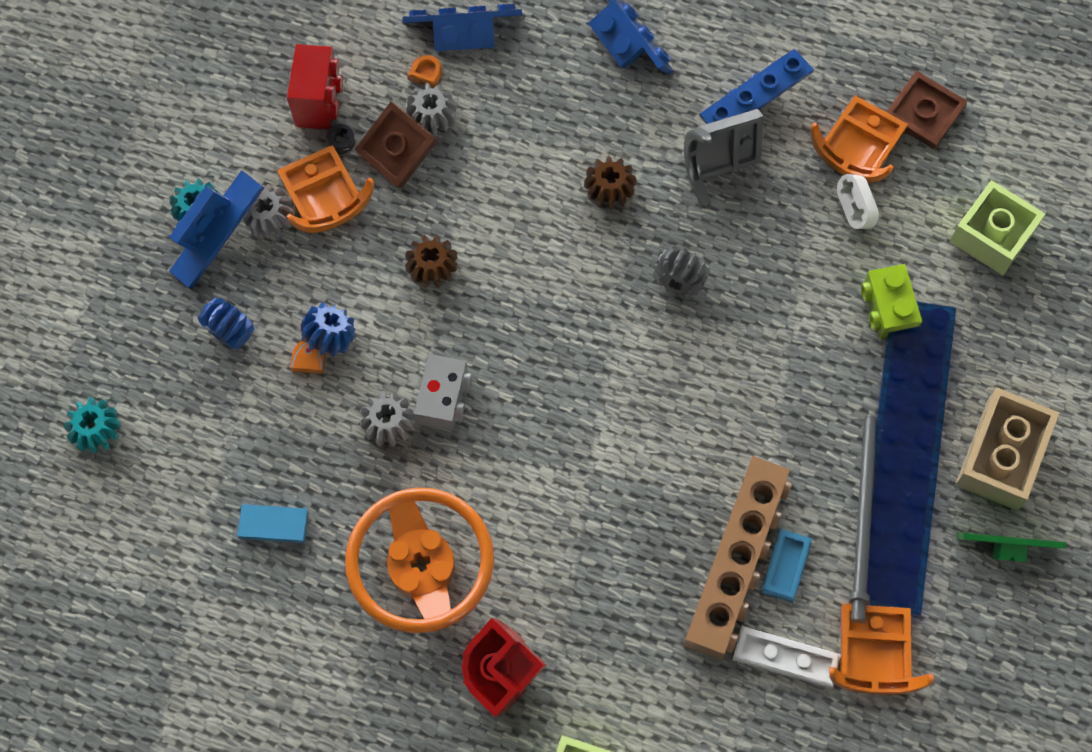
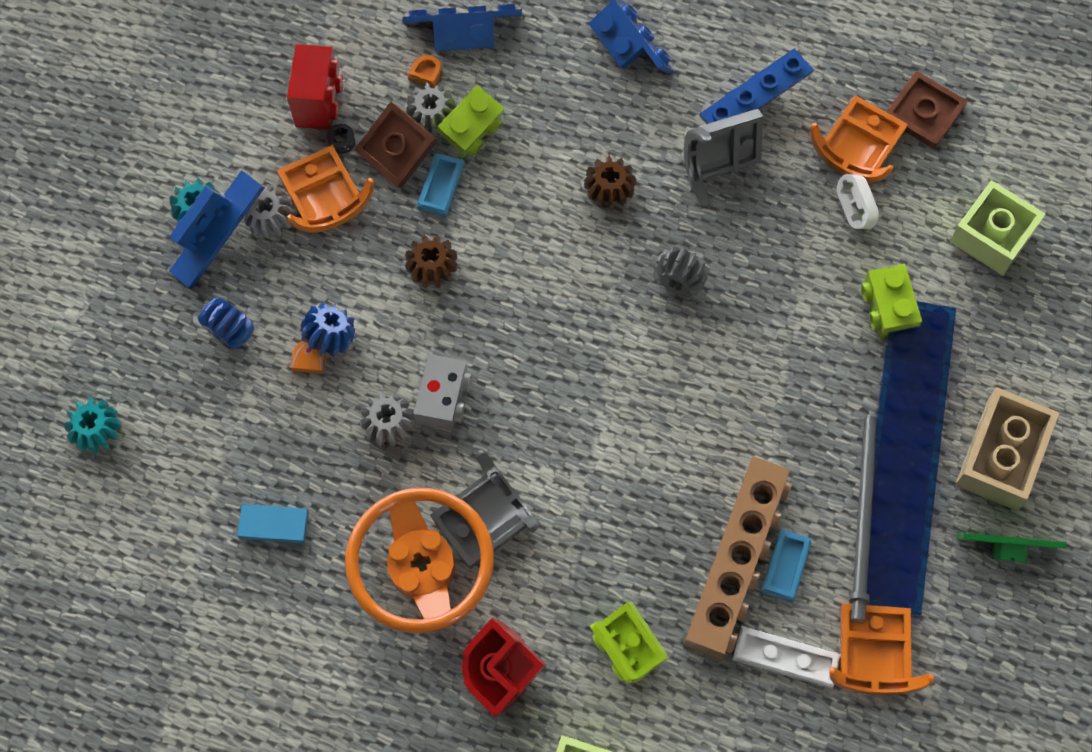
(440, 185): none -> dark azure tile
(471, 121): none -> lime bracket
(496, 505): none -> dark grey piece
(629, 643): none -> lime bracket

